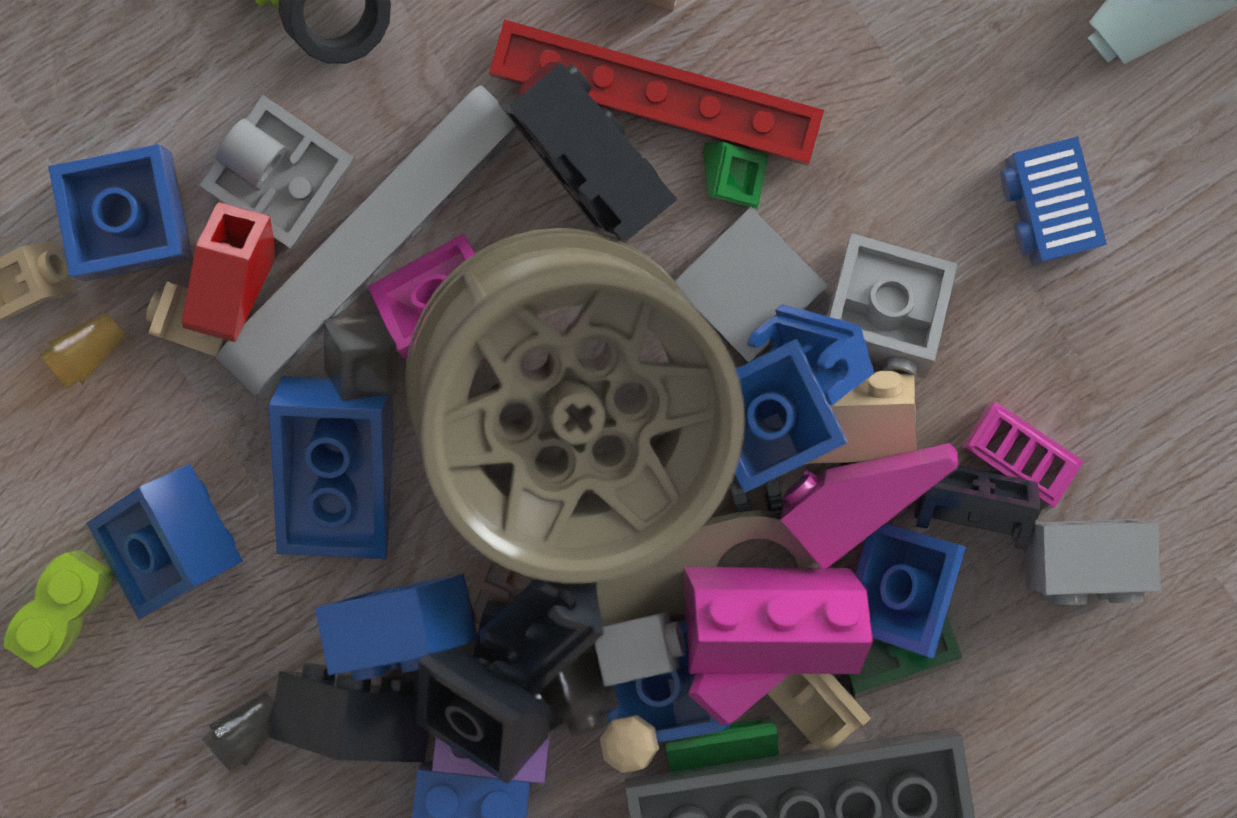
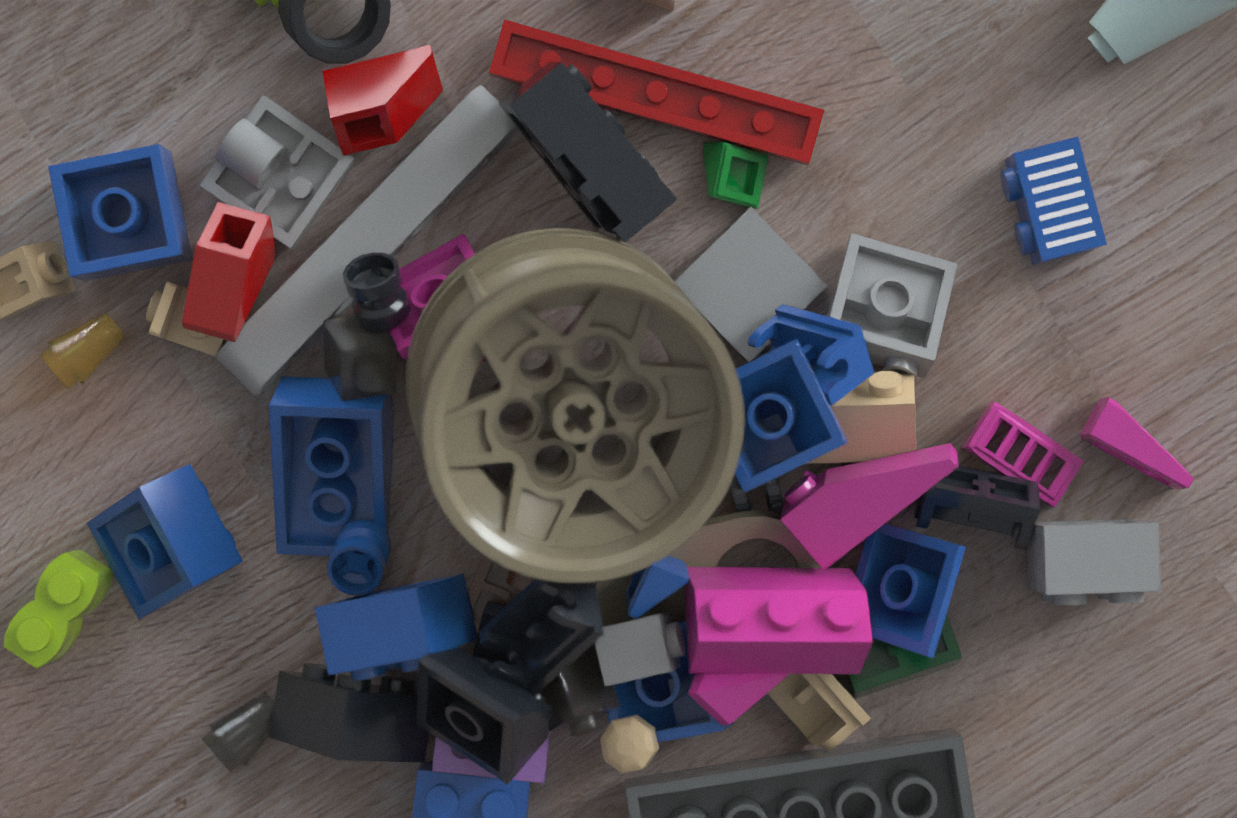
(359, 557): none -> blue wheel
(376, 291): none -> black wheel
(380, 97): none -> red slope
(654, 584): none -> blue slope
(737, 743): green slope -> none
(1122, 437): none -> dark pink slope

